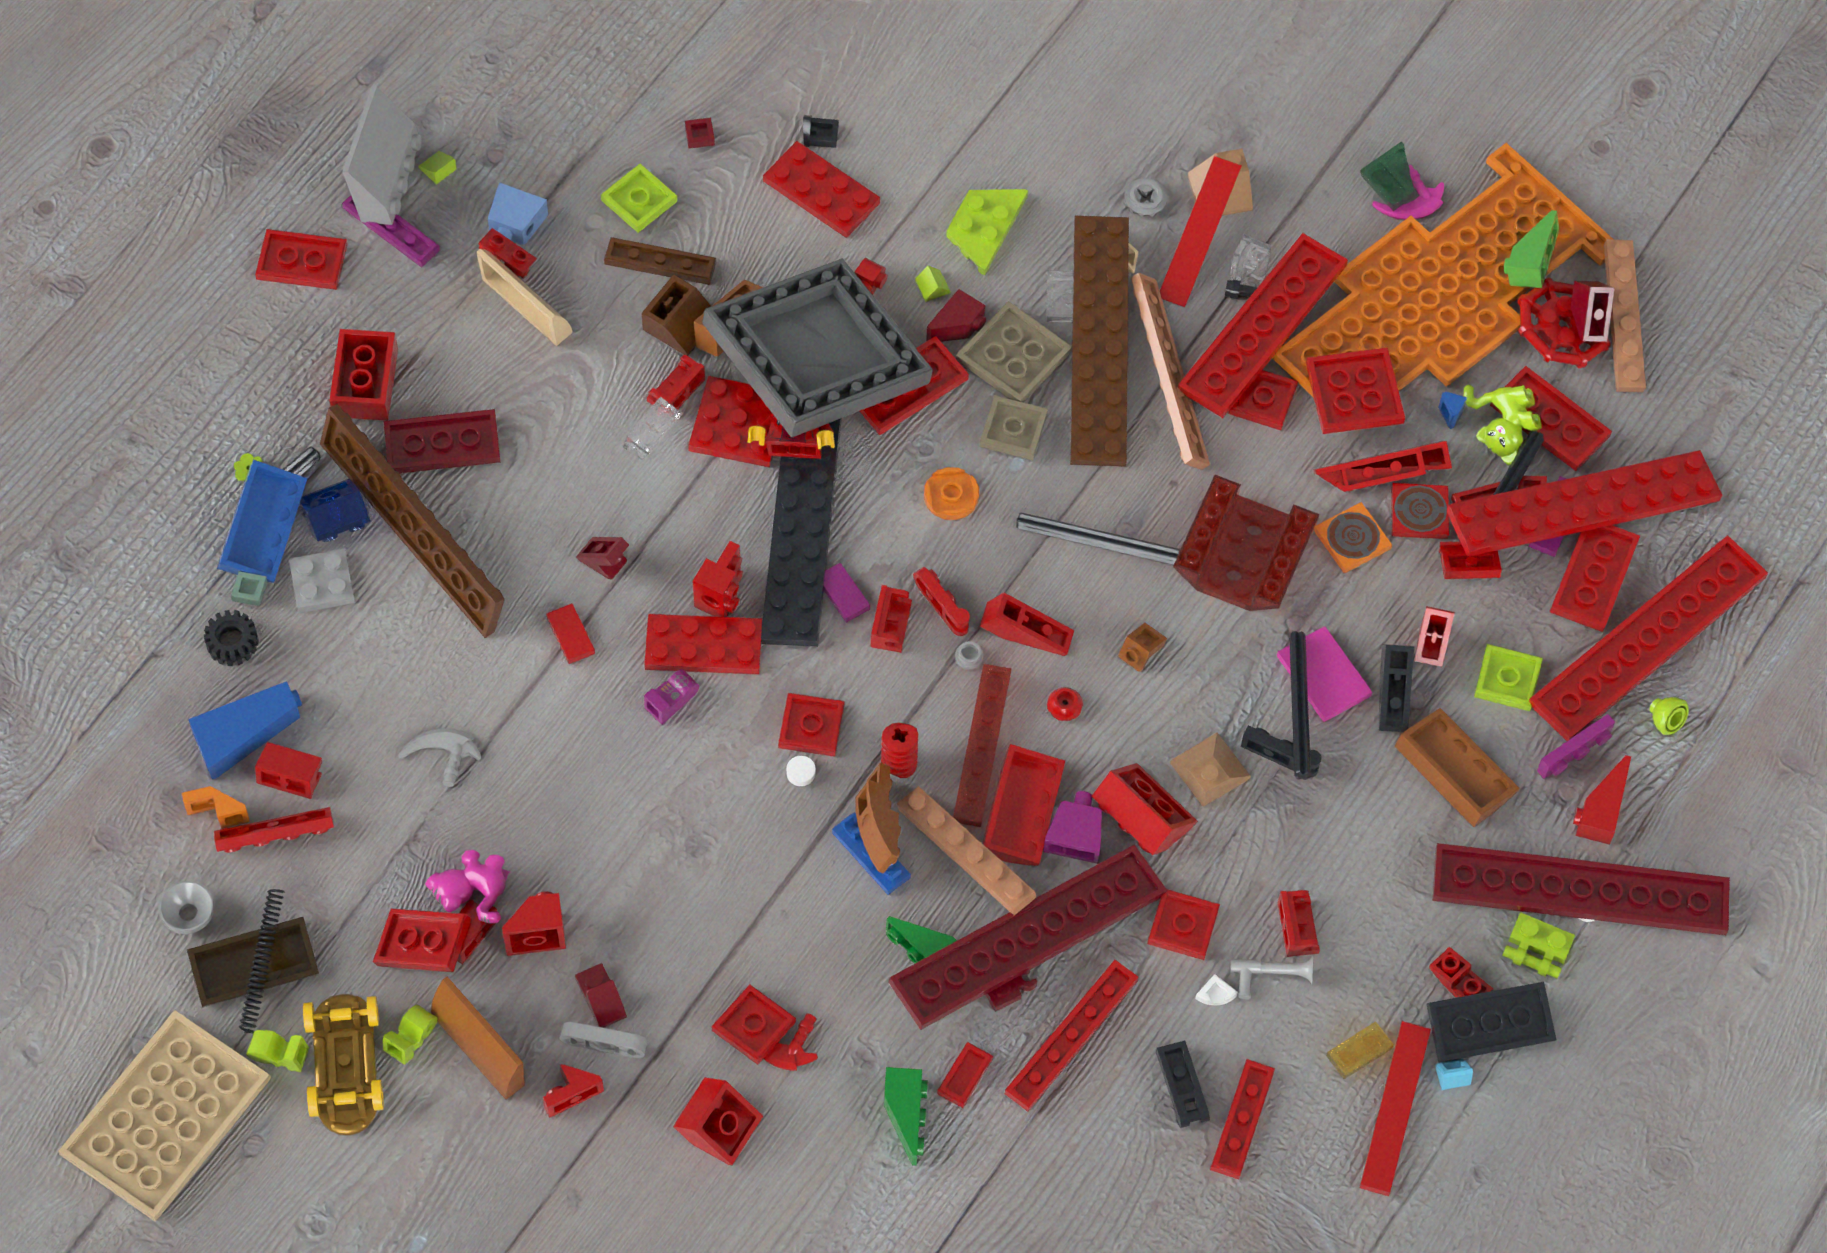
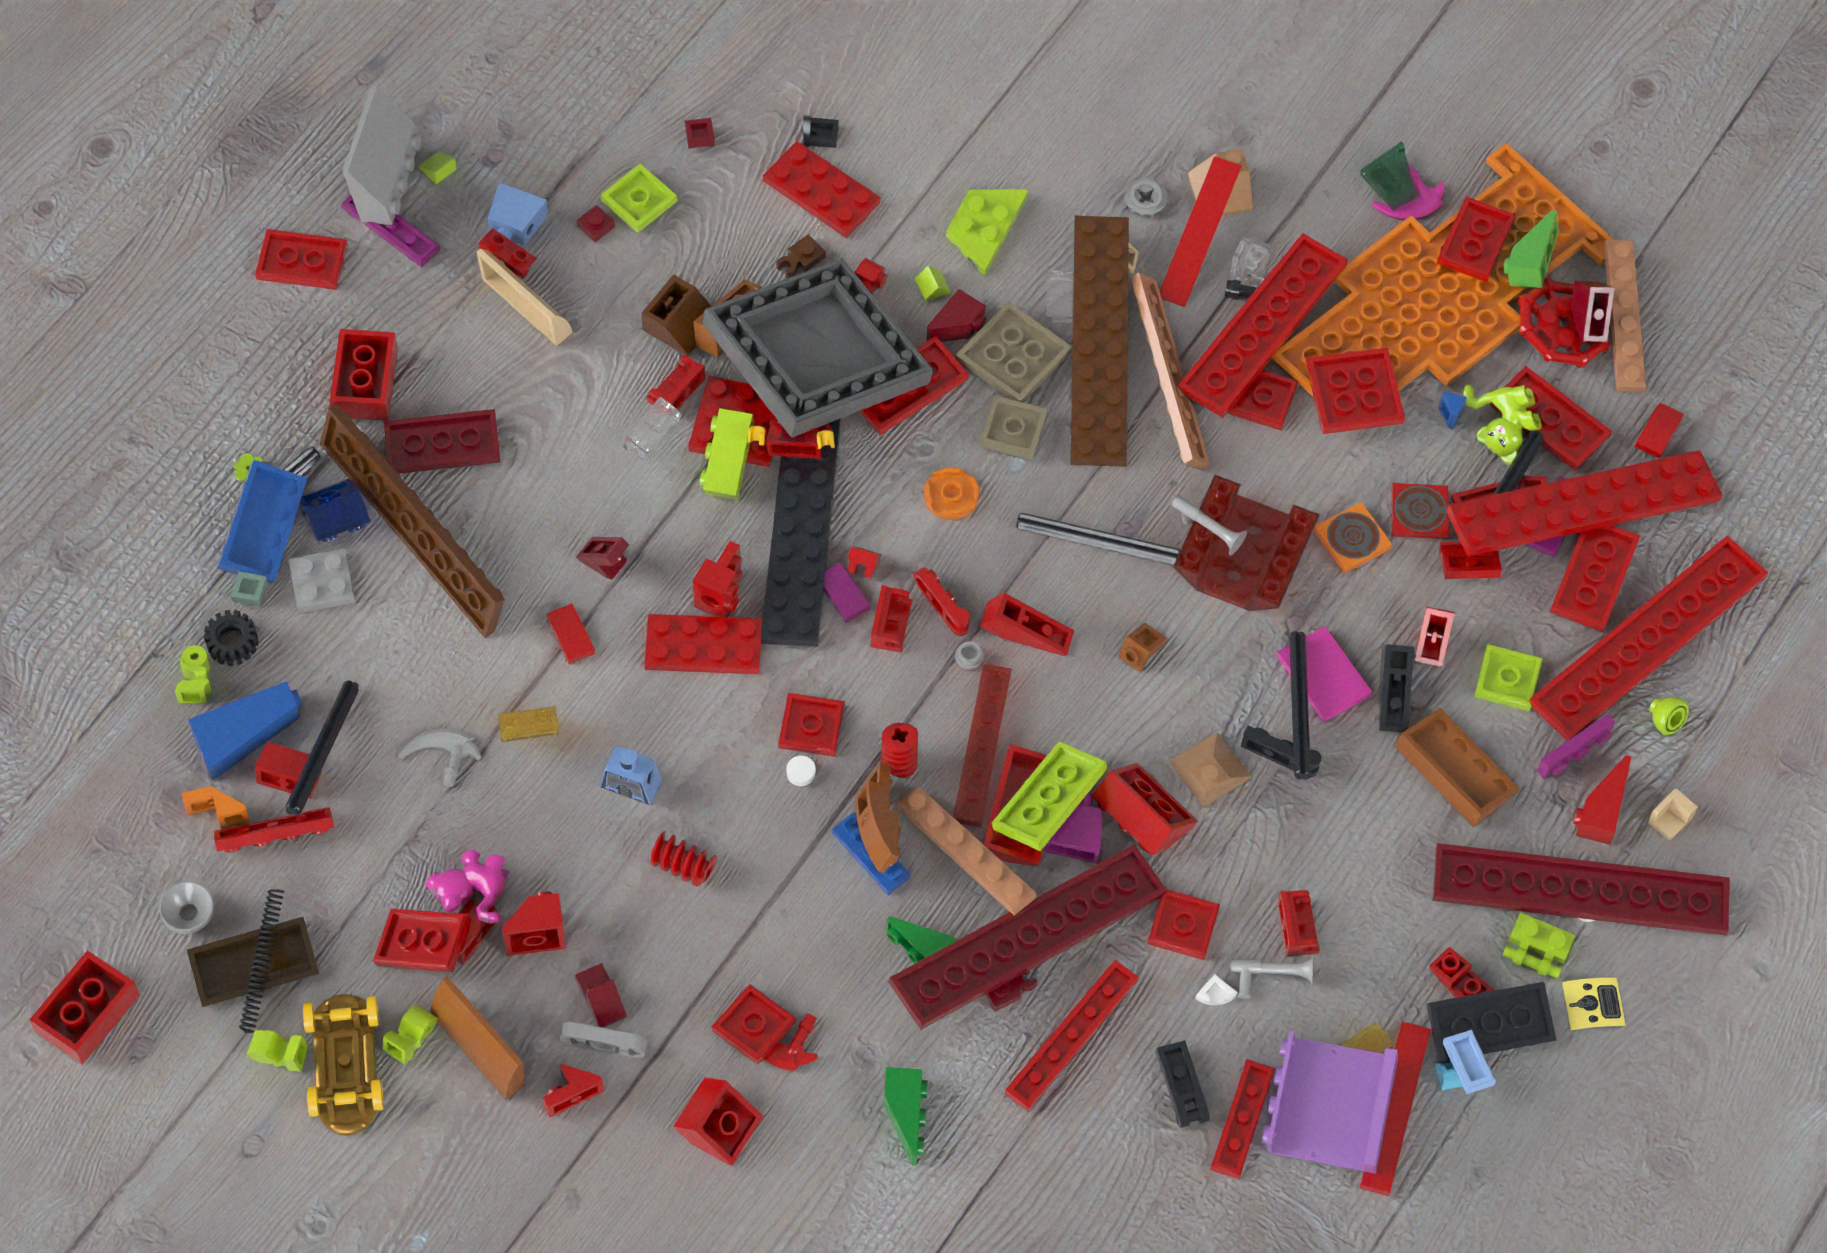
(84, 1007): none -> red brick
(164, 1115): tan plate -> none
(195, 667): none -> lime leg
(322, 748): none -> black axle
(528, 724): none -> clear yellow bracket
(595, 223): none -> dark red plate
(629, 773): none -> medium blue torso
(660, 260): reddish brown tile -> none
(670, 696): magenta leg -> none
(681, 860): none -> red piece
(727, 454): none -> lime brick
(802, 254): none -> reddish brown plate
(865, 557): none -> red tile
(965, 1075): red tile -> none
(1049, 796): none -> lime plate
(1061, 711): red plate -> none
(1191, 513): none -> light grey piece
(1330, 1104): none -> medium lavender panel
(1387, 467): red wedge -> none
(1469, 1061): none -> light blue tile
(1476, 239): none -> red tile
(1593, 1003): none -> light yellow sticker
(1659, 430): none -> red slope
(1672, 814): none -> tan panel

